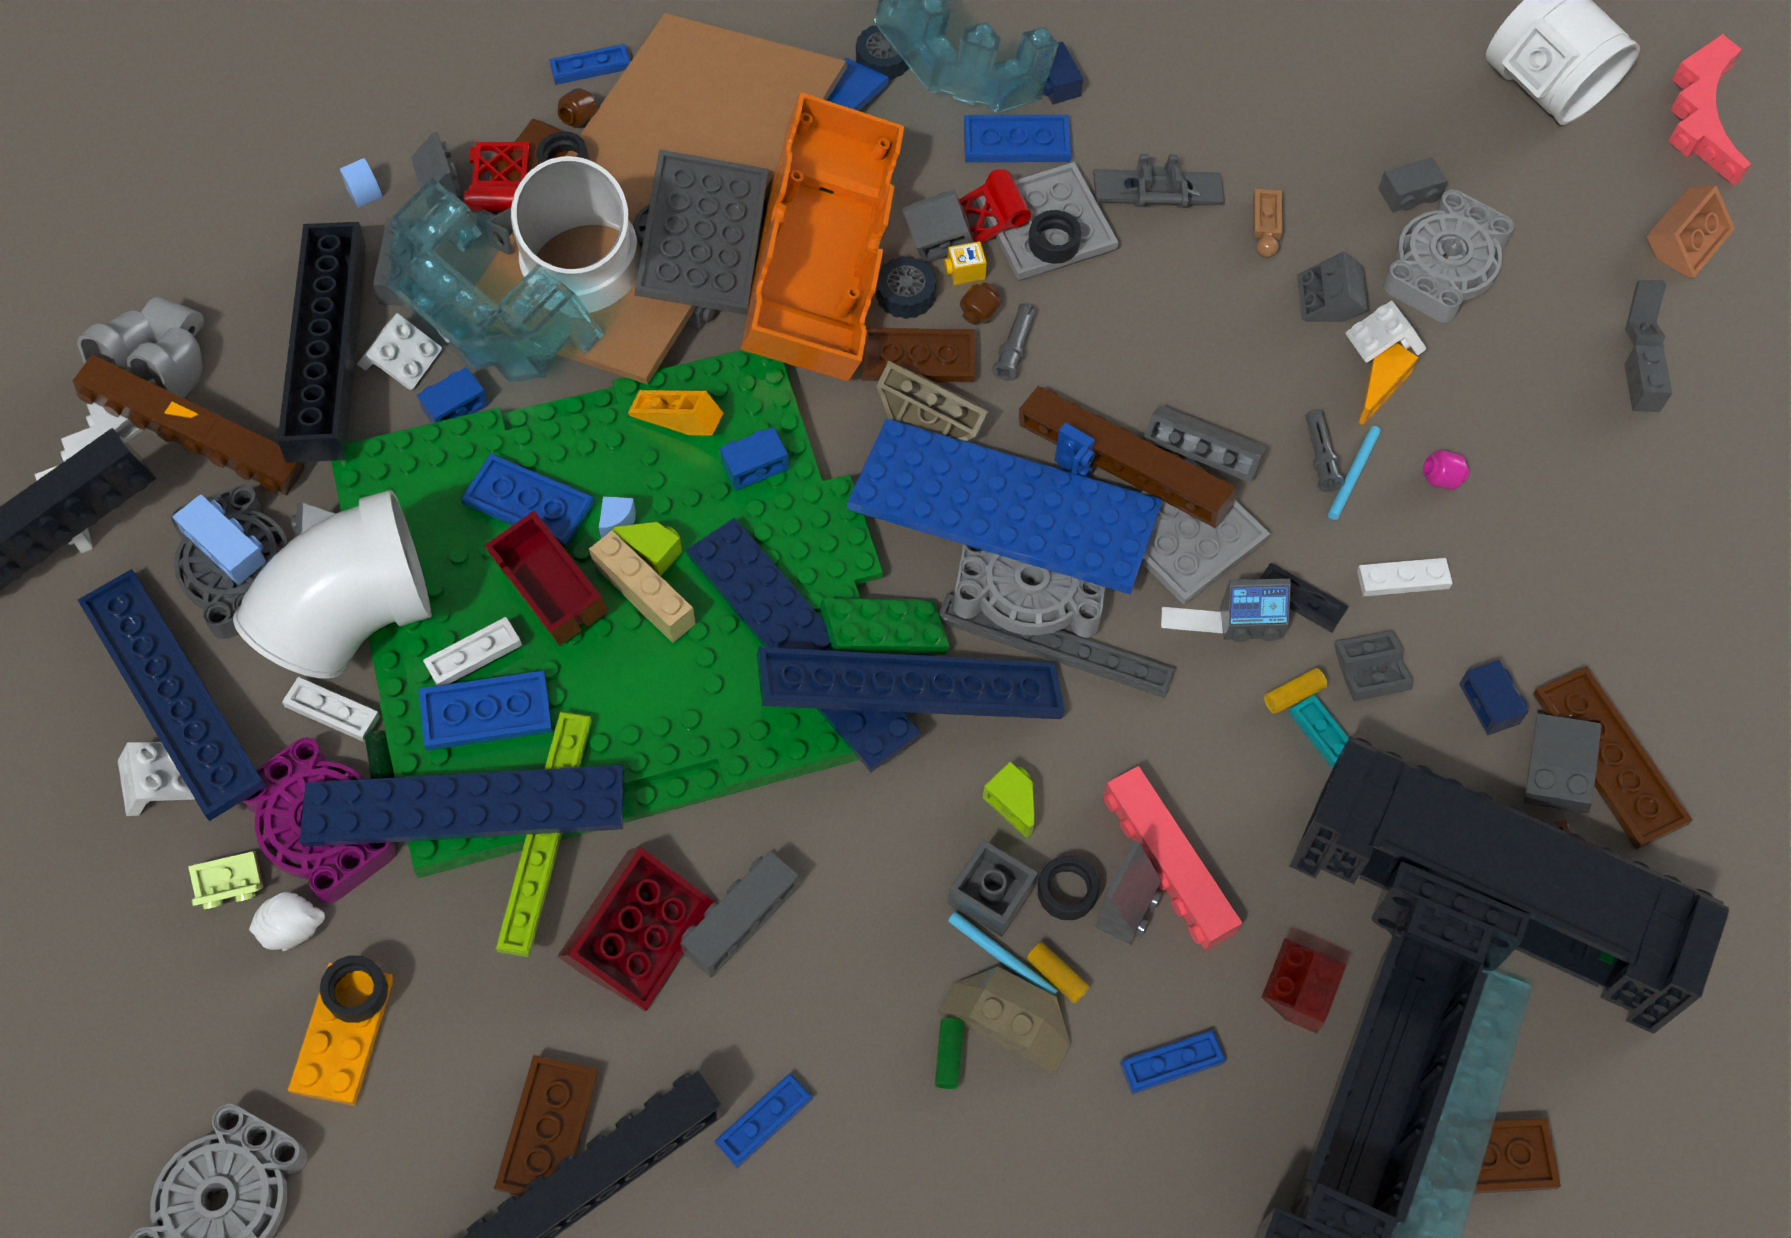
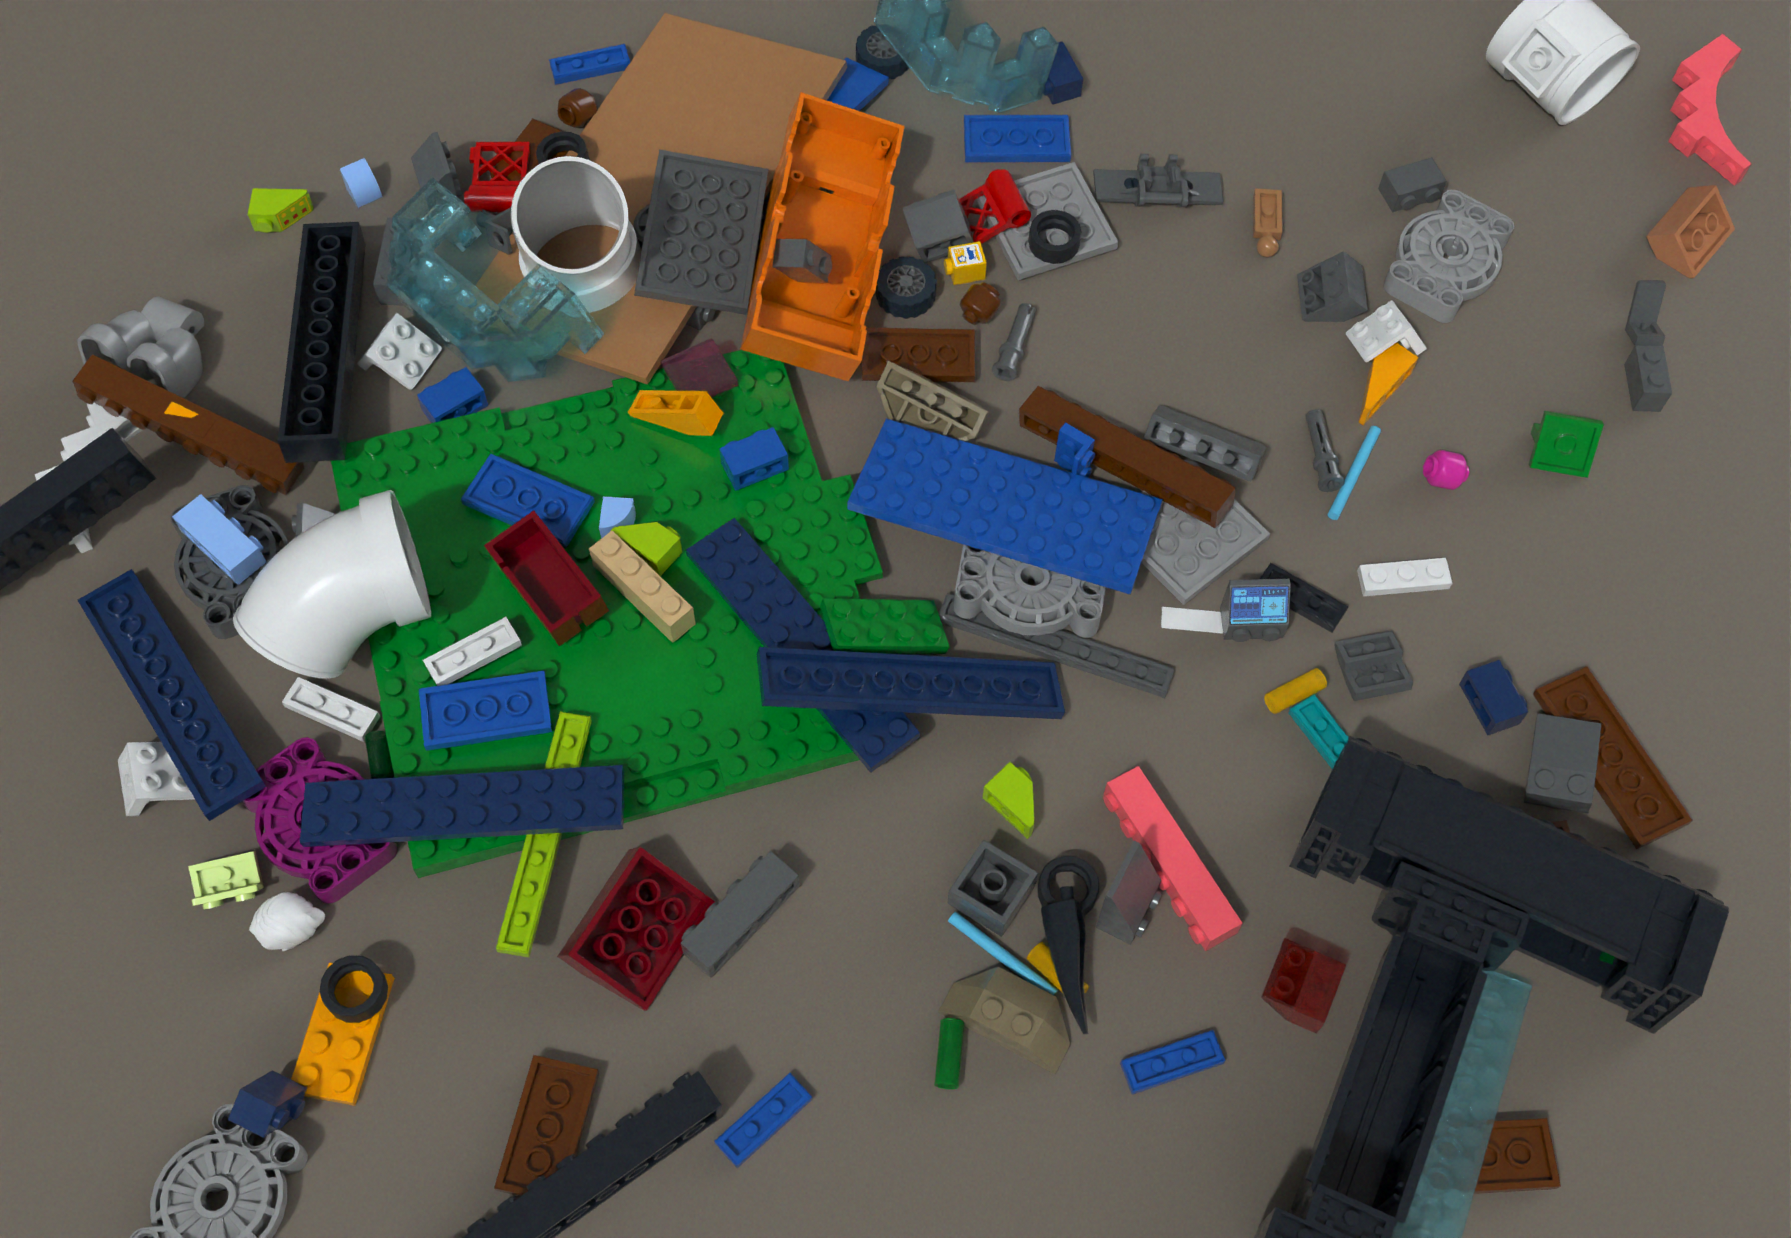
(268, 1104): none -> dark blue brick
(278, 208): none -> lime slope
(700, 369): none -> clear pink tile
(802, 260): none -> dark grey brick
(1066, 943): none -> black piece
(1565, 443): none -> green bracket

